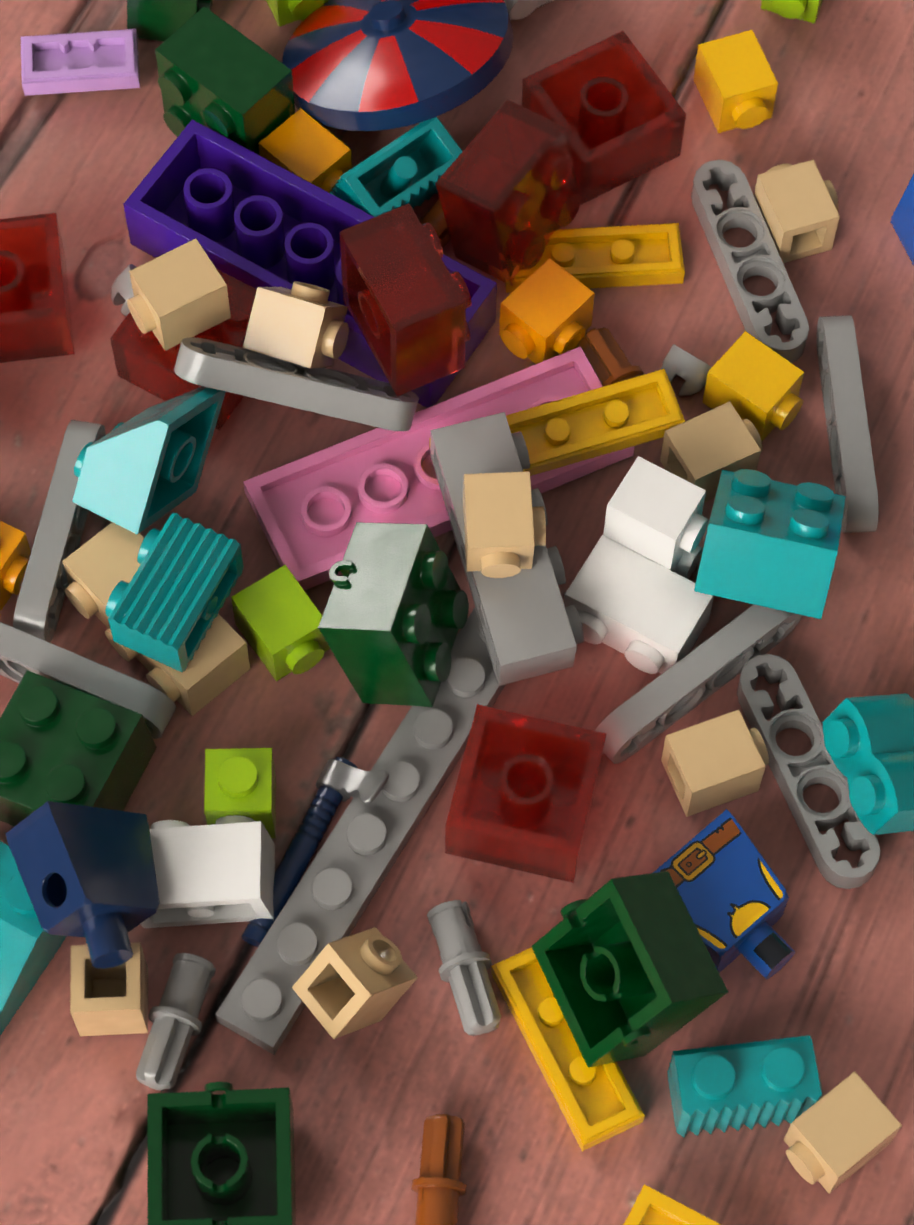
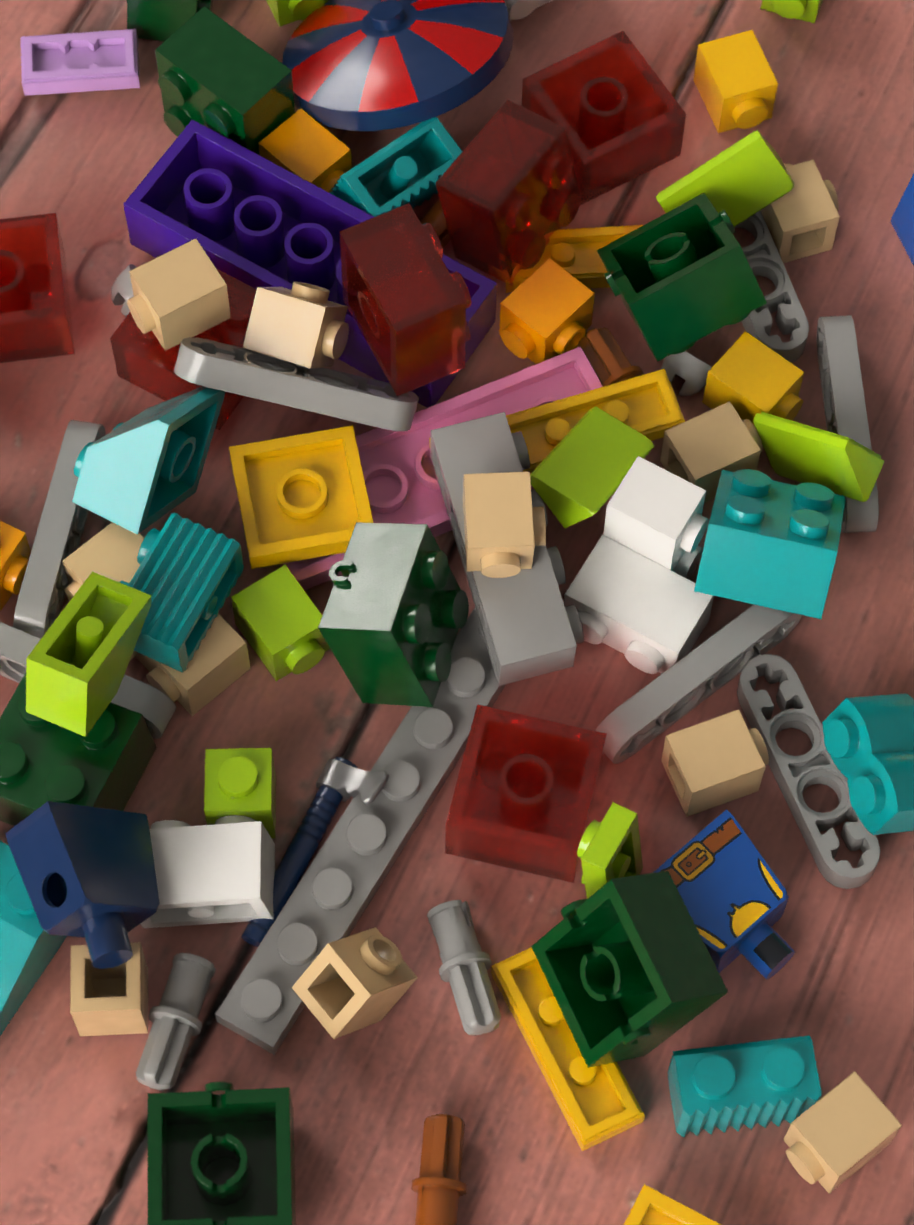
(85, 654): none -> lime slope
(300, 495): none -> yellow plate
(588, 466): none -> lime slope
(610, 849): none -> lime plate
(682, 276): none -> dark green brick
(735, 180): none -> lime slope
(818, 456): none -> lime slope

